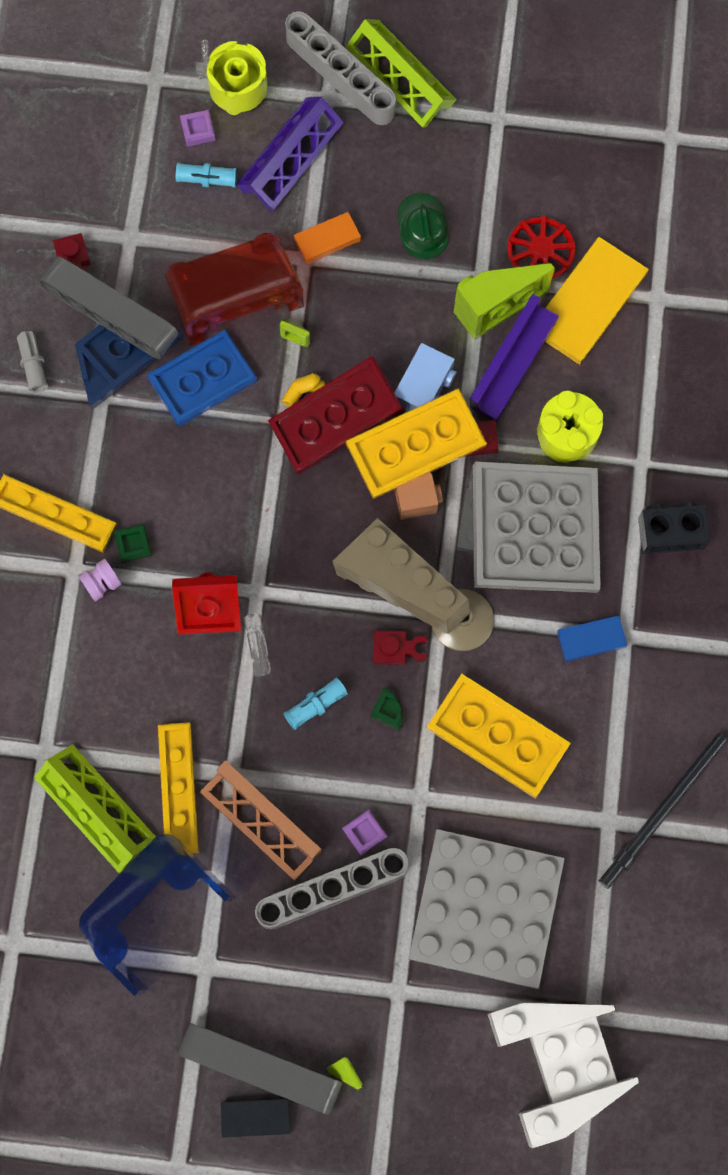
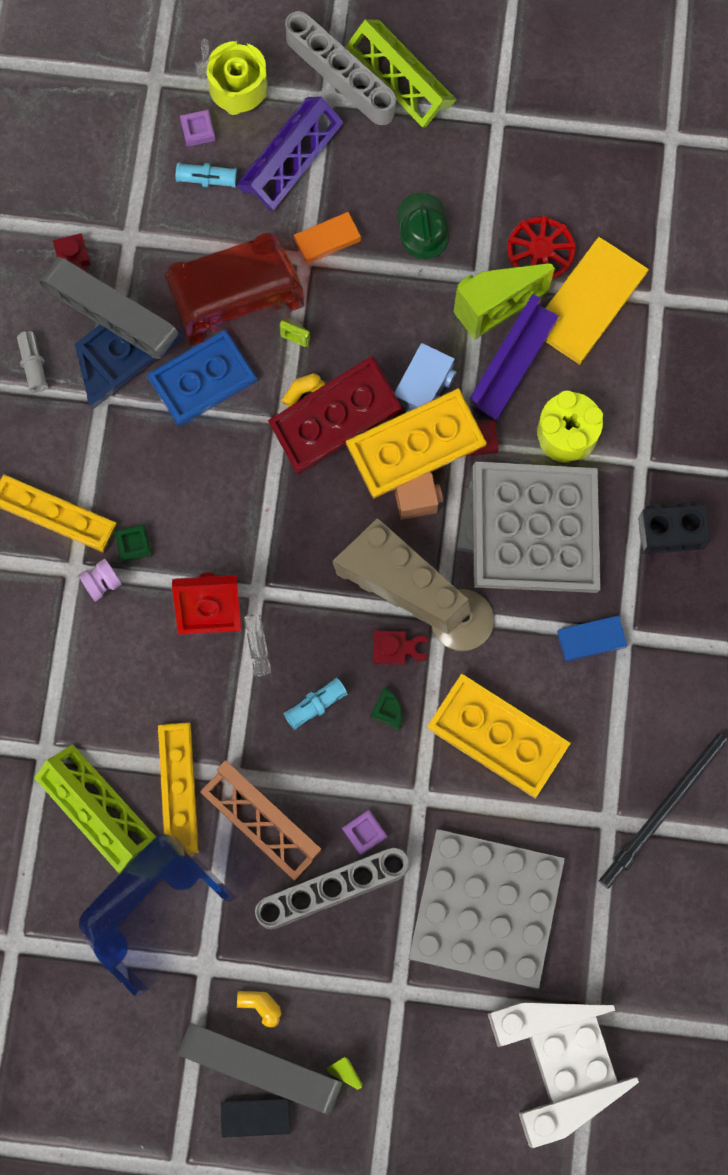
(263, 1003): none -> yellow arm

